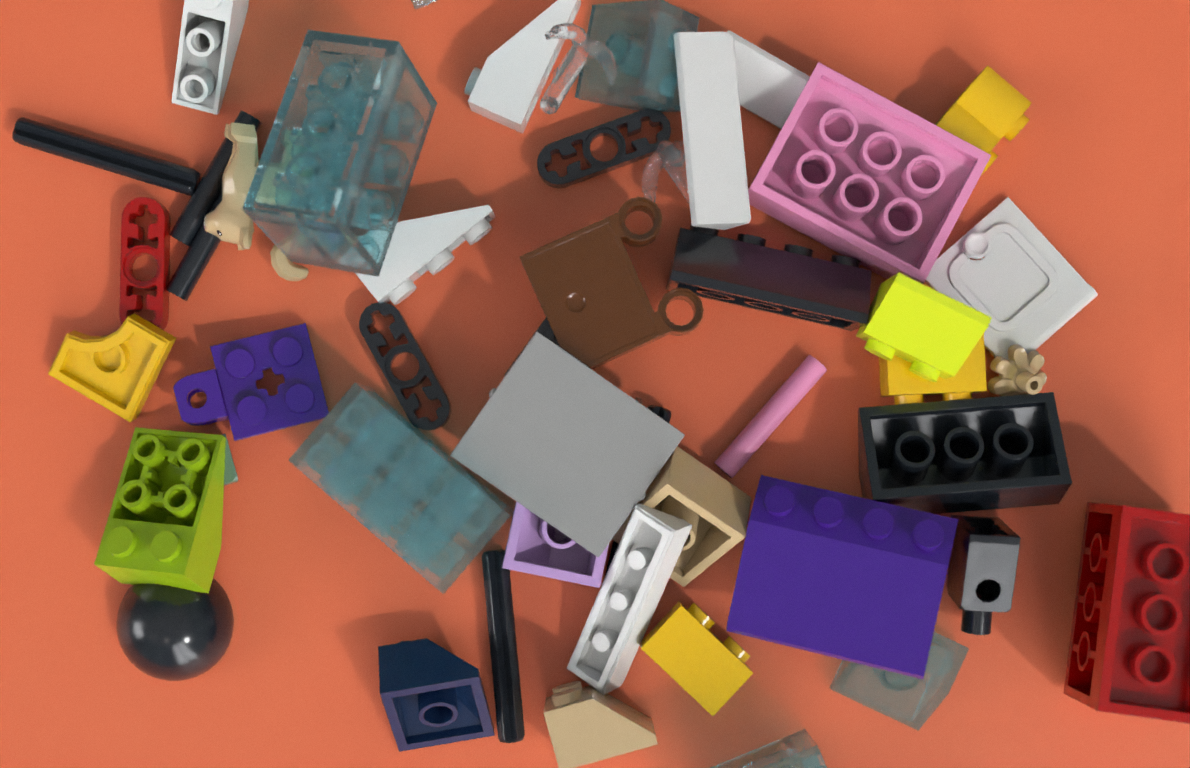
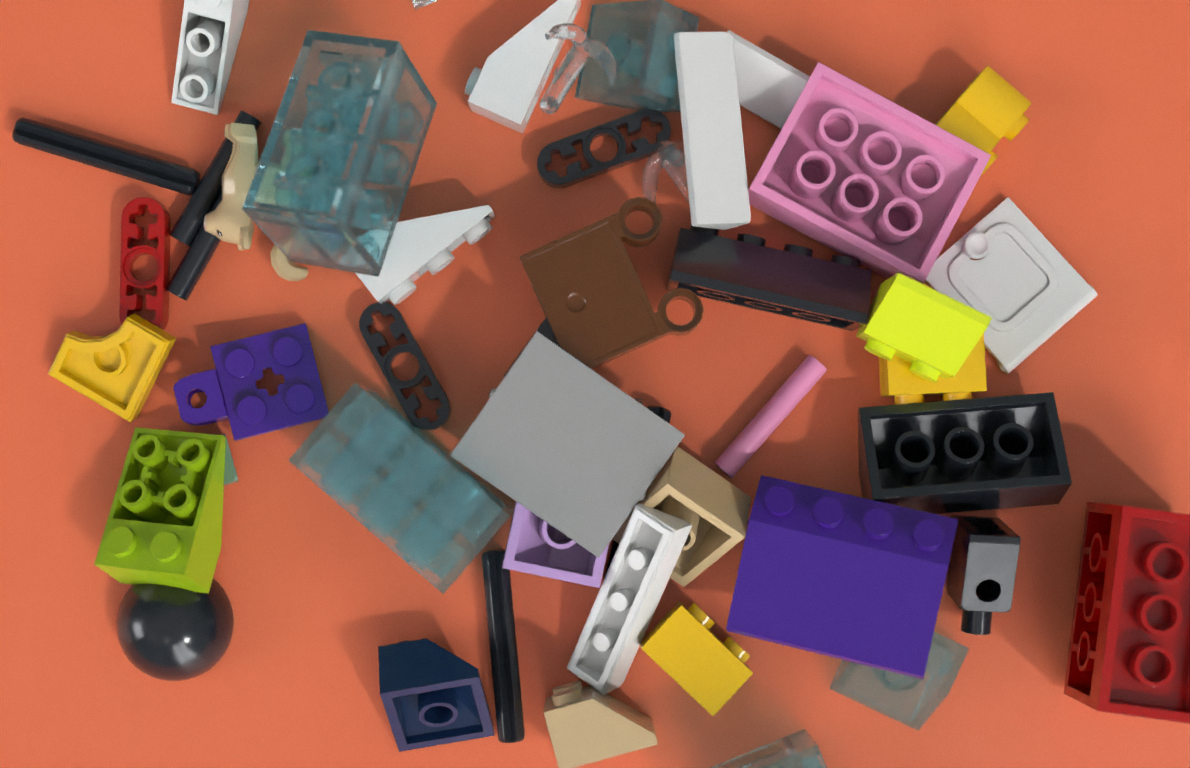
(1019, 374): tan plant -> none

